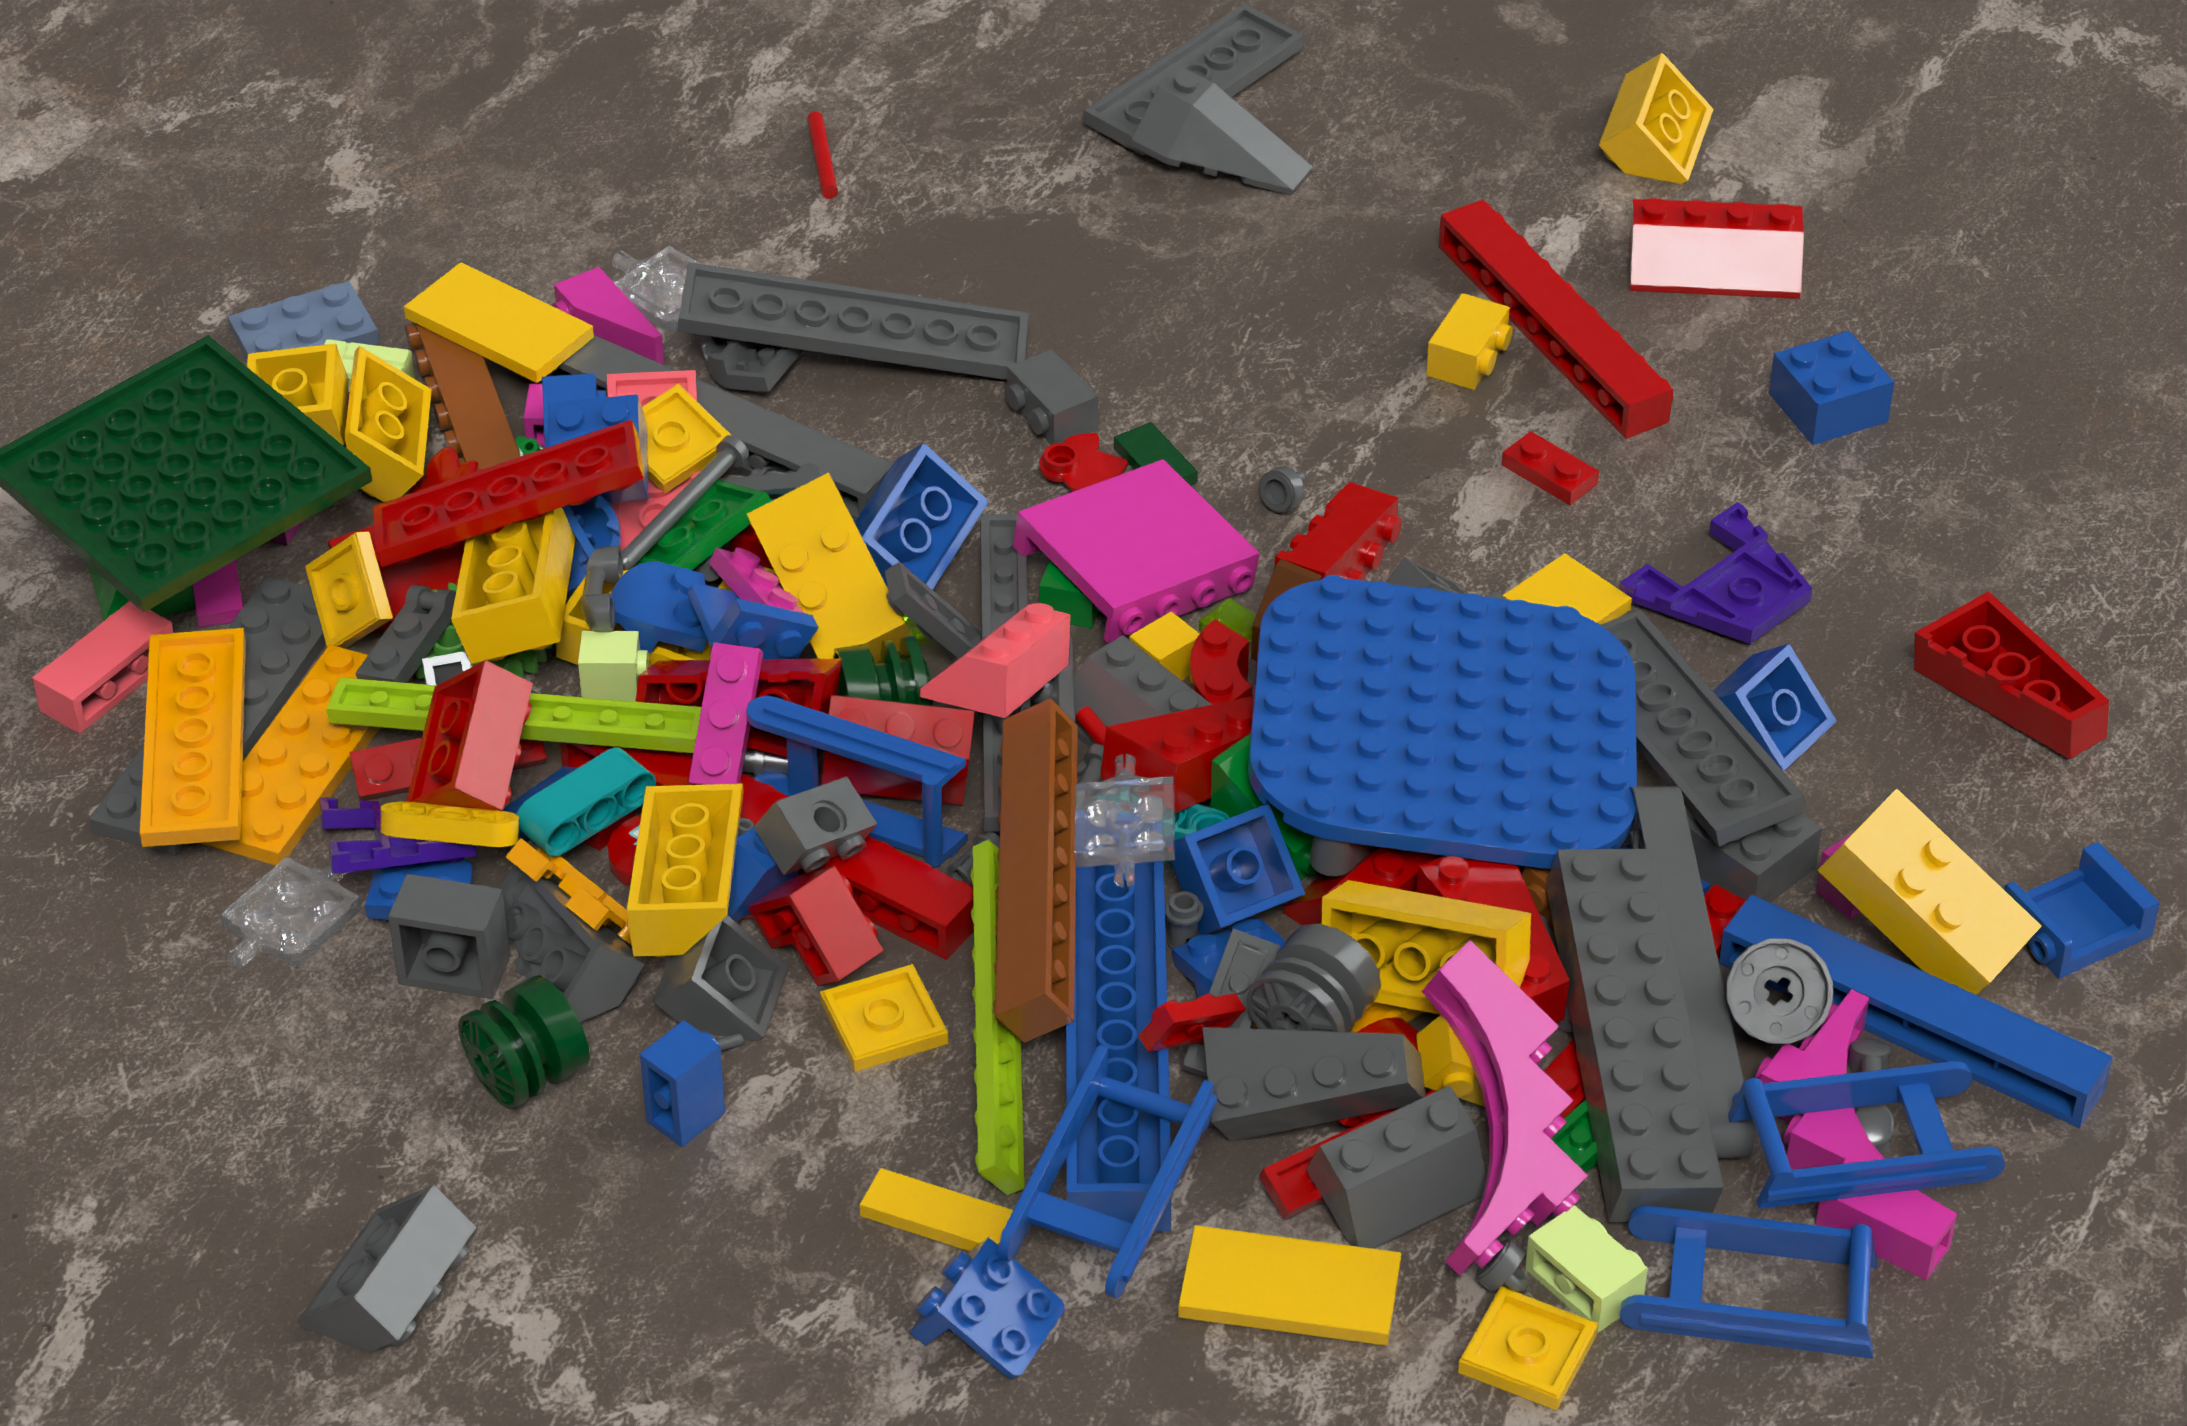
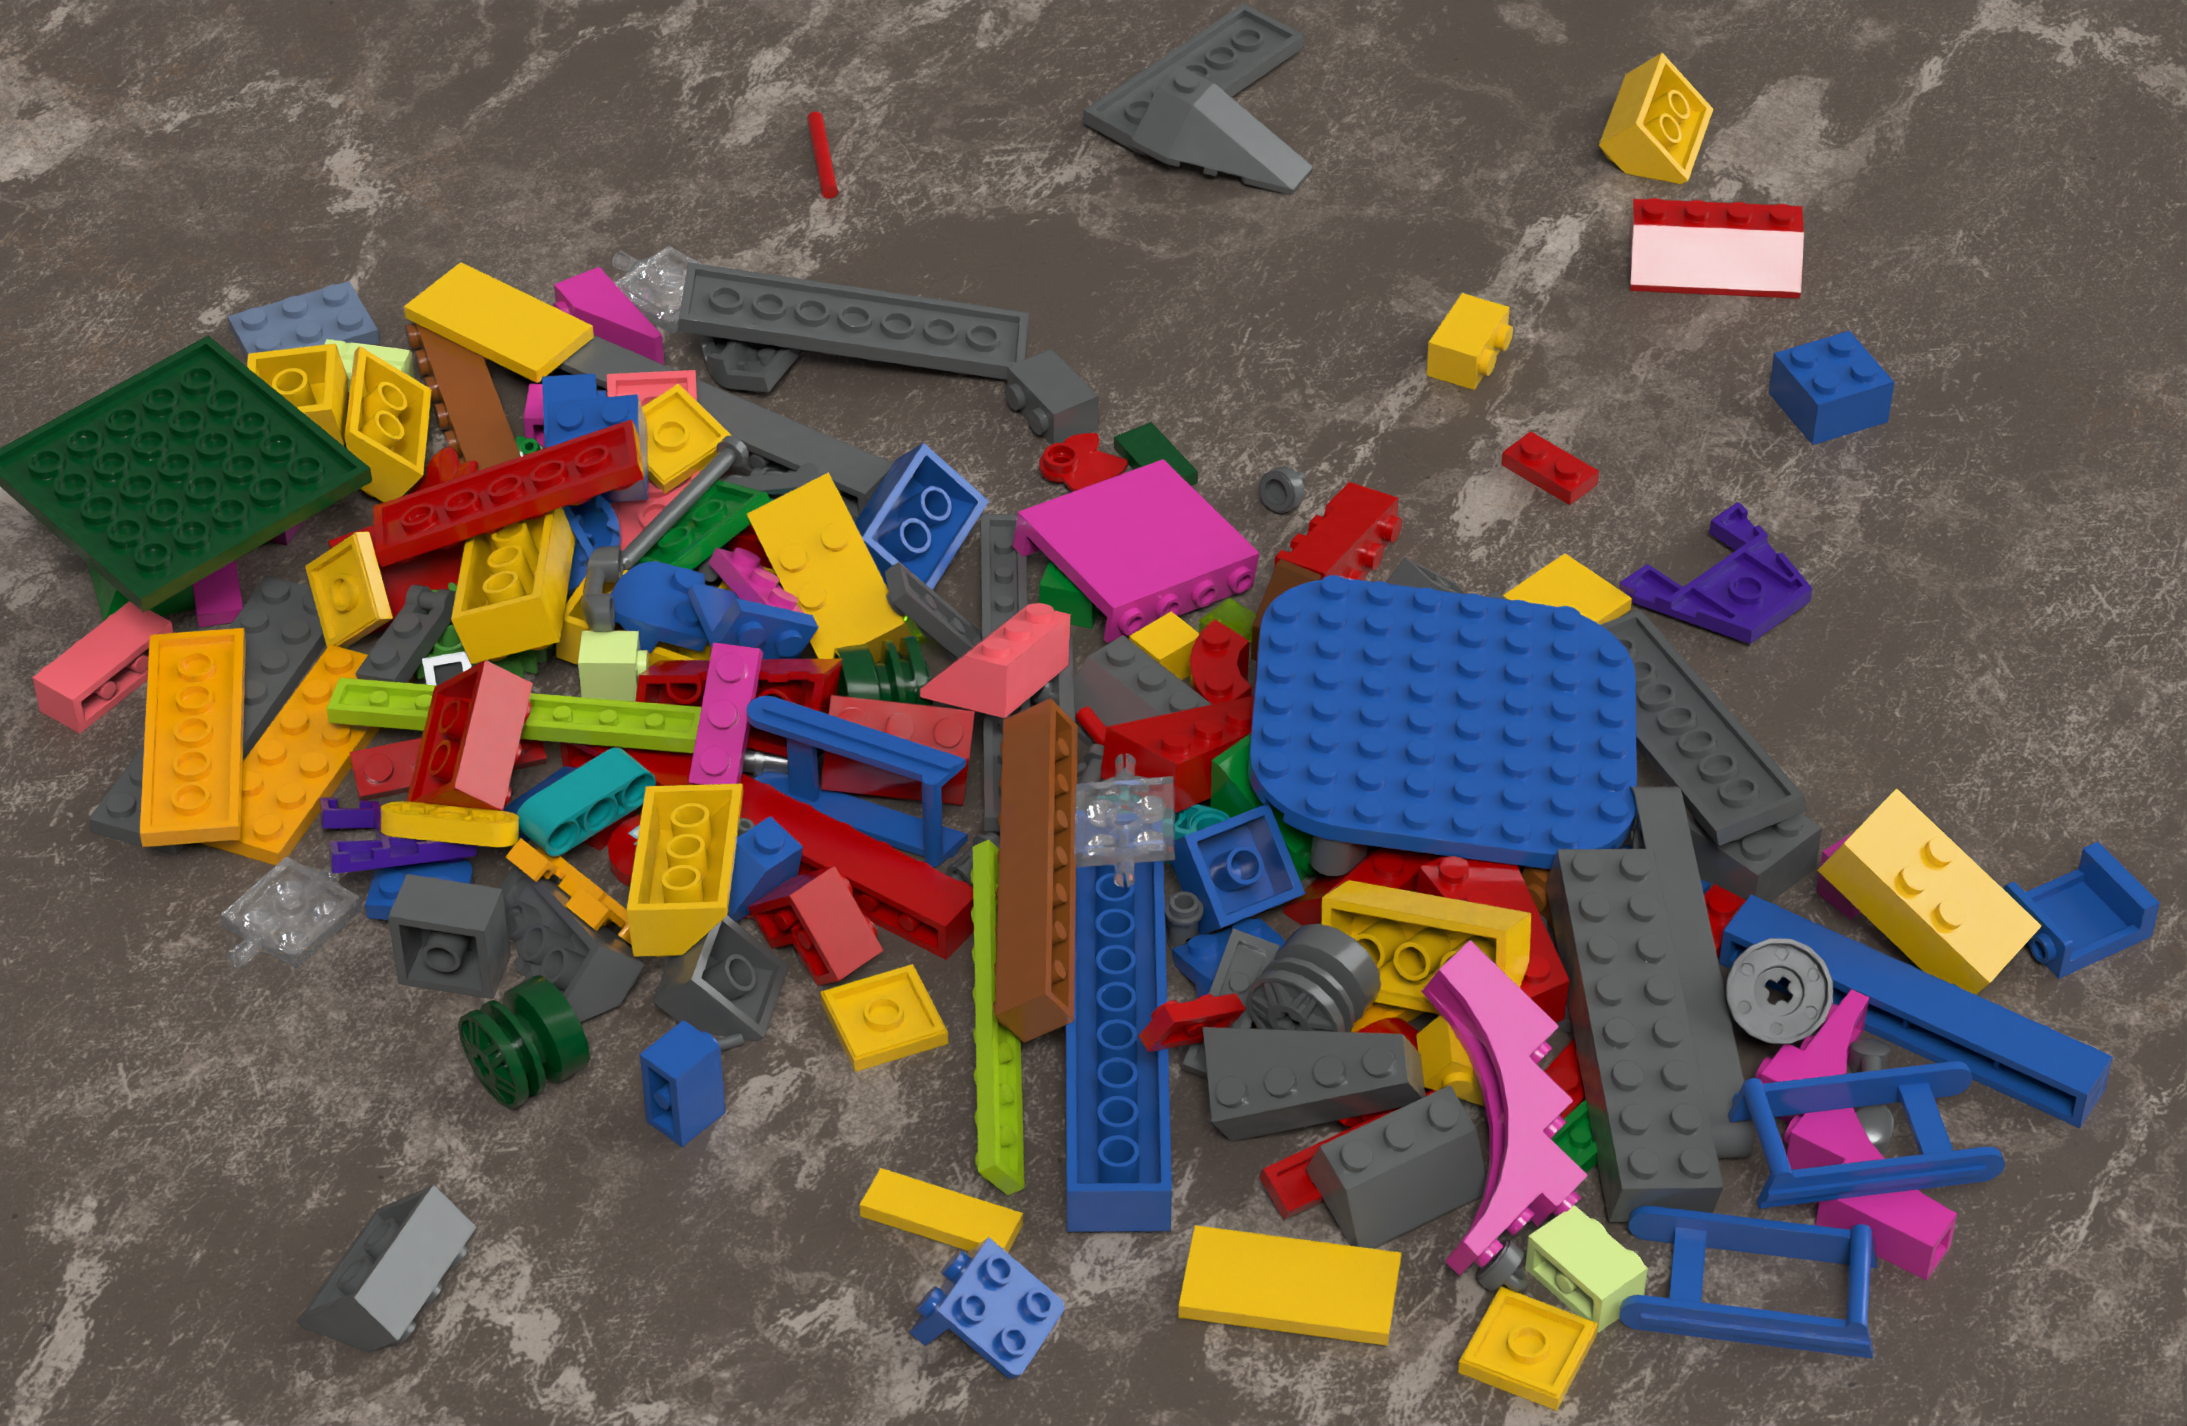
(816, 826): dark grey brick -> none
(1089, 1225): blue piece -> none
(1556, 319): red brick -> none
(1777, 703): blue slope -> none
(2012, 674): red wedge -> none

